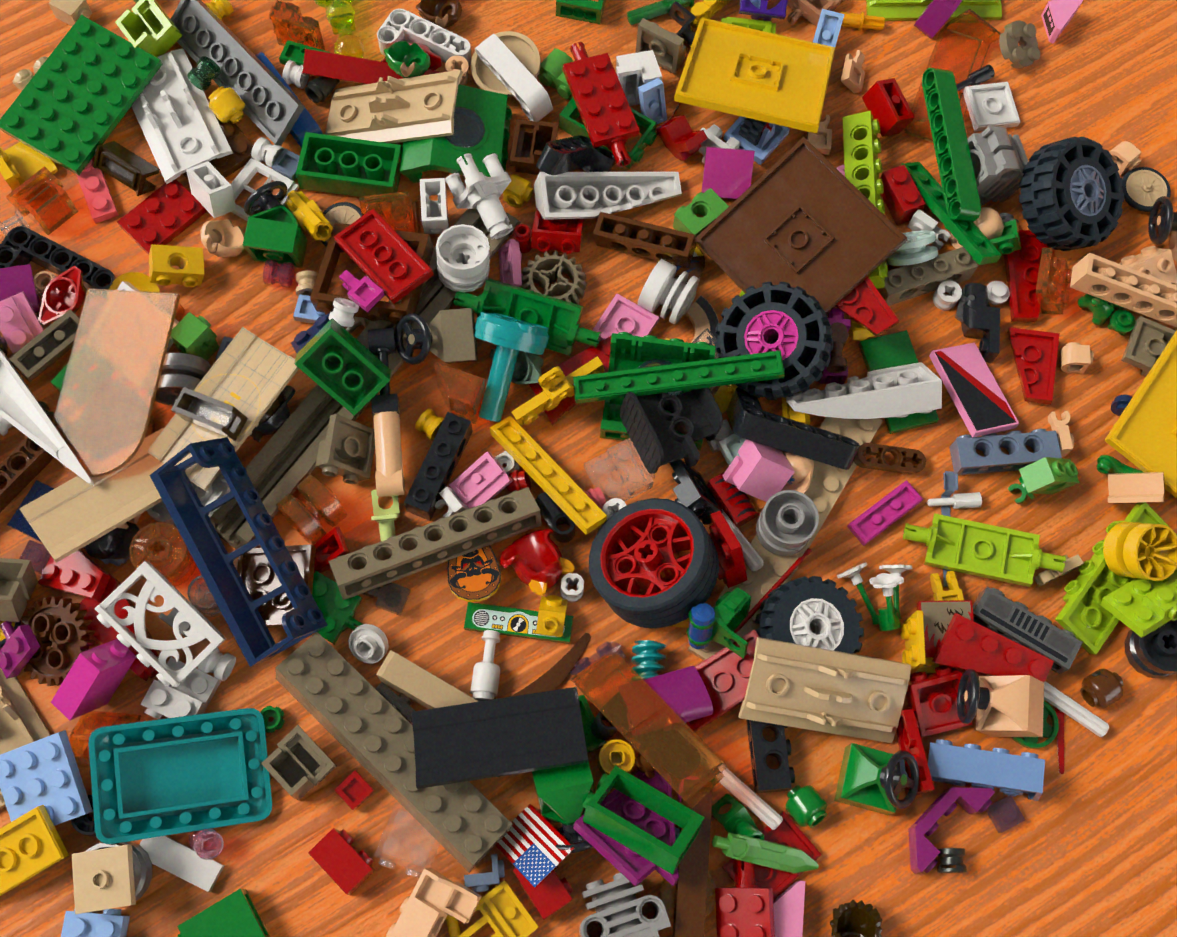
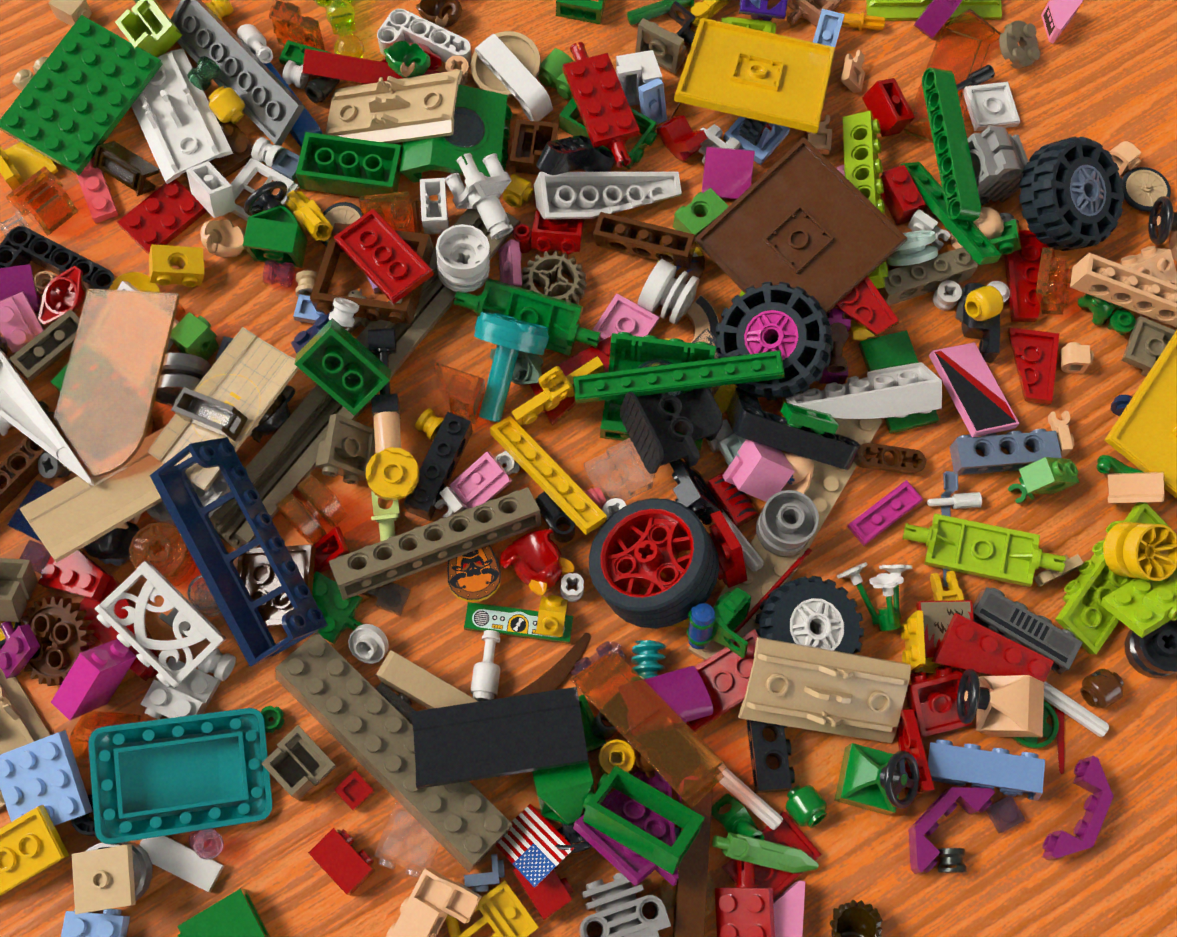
(50, 467): none -> dark grey wheel
(255, 42): none -> white piece
(362, 292): dark pink plate -> none
(392, 473): none -> yellow tile
(447, 336): dark tan piece -> none
(520, 480): red plate -> none
(815, 420): none -> green plate
(984, 303): none -> yellow head
(1091, 778): none -> magenta slope

